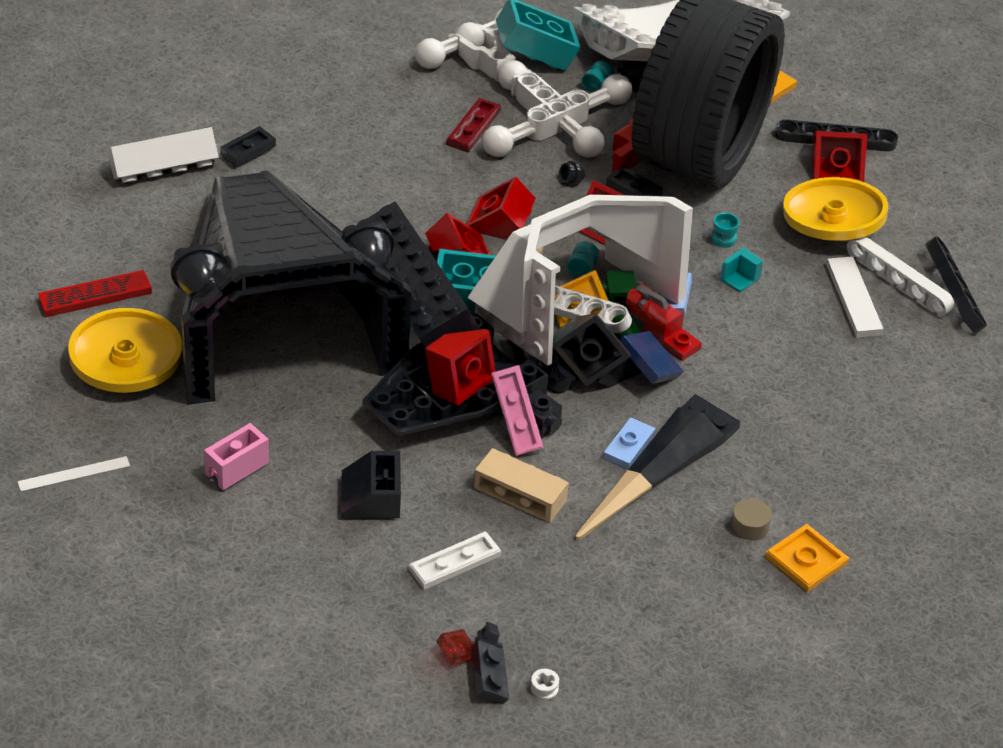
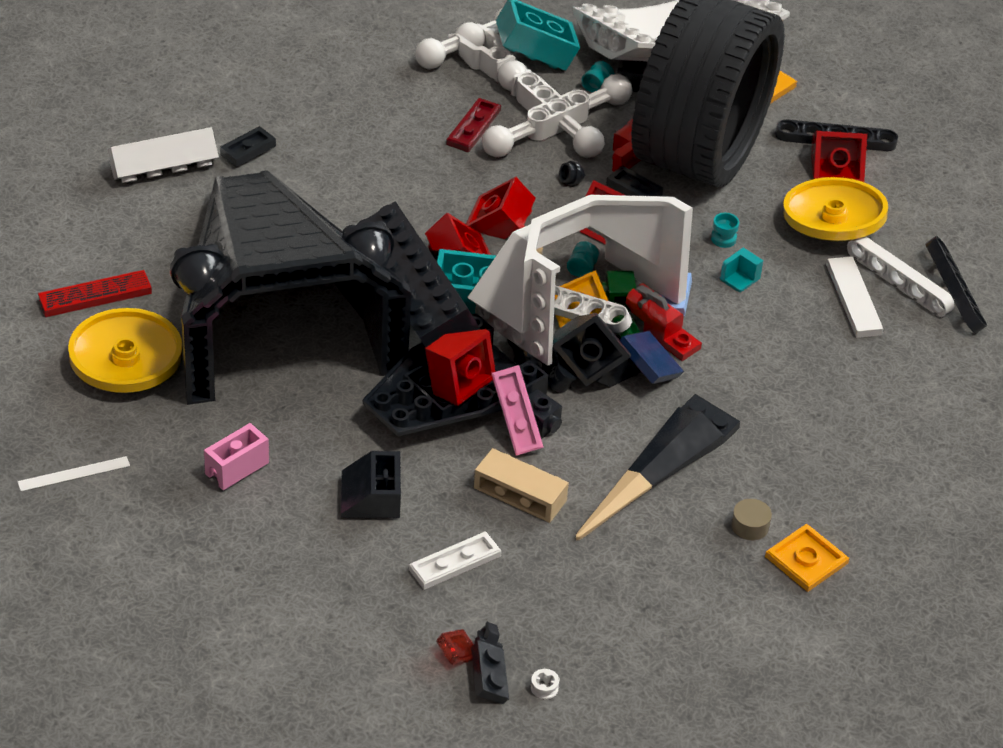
(629, 443): light blue plate -> none

